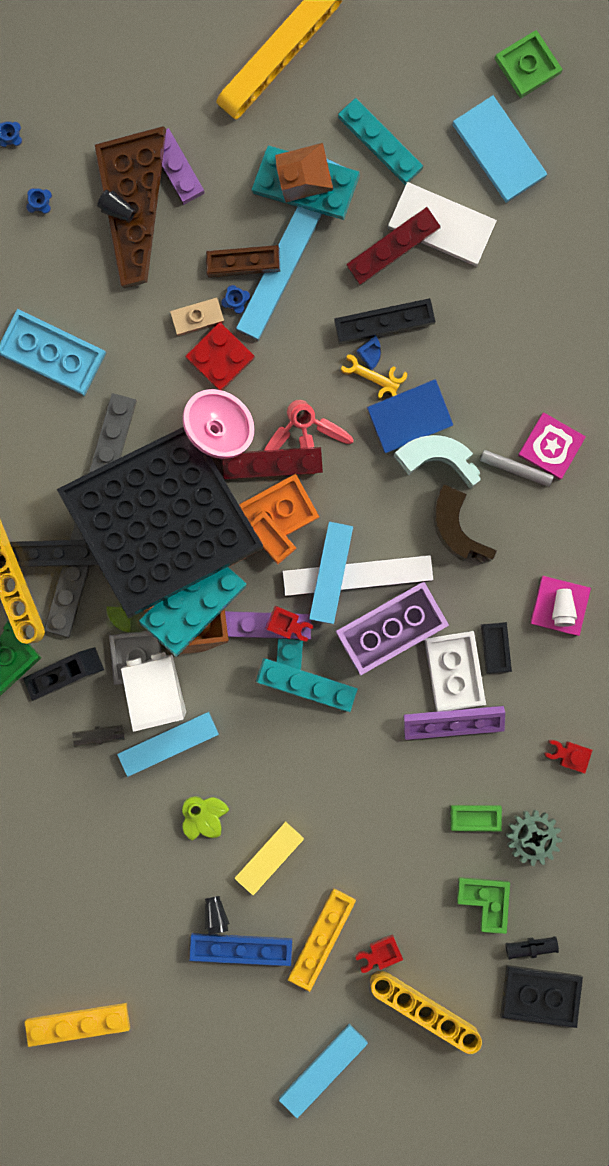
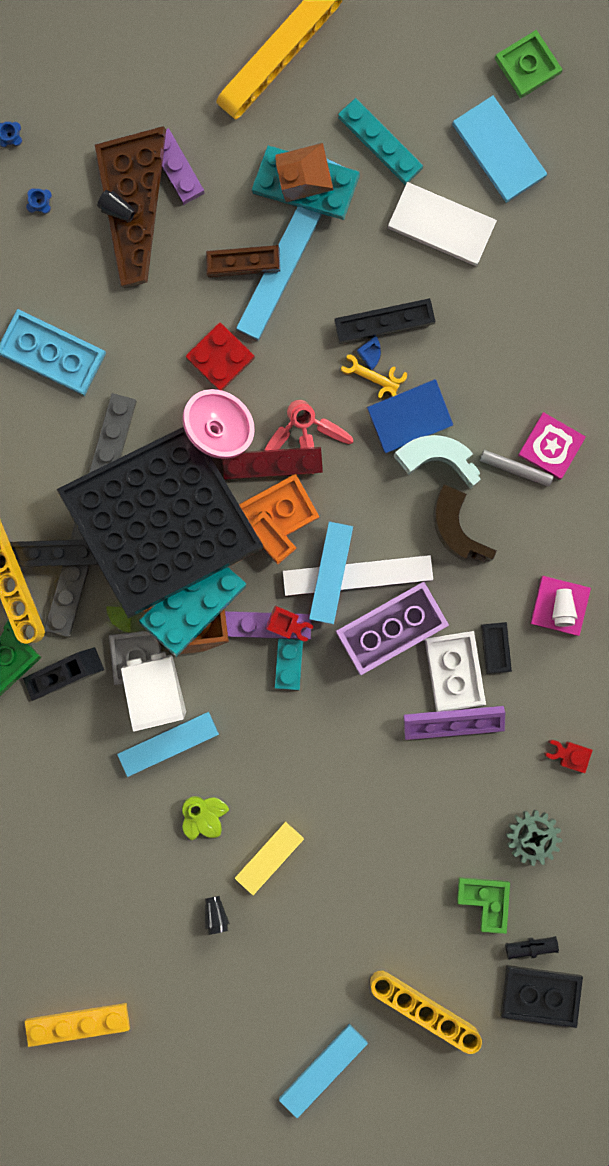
(98, 735): clear smoke pin -> none
(197, 316): tan plate -> none
(232, 292): blue plate -> none
(241, 949): blue plate -> none
(306, 685): teal plate -> none
(321, 939): yellow tile -> none
(384, 953): red plate -> none
(393, 246): dark red plate -> none
(476, 818): bright green tile -> none

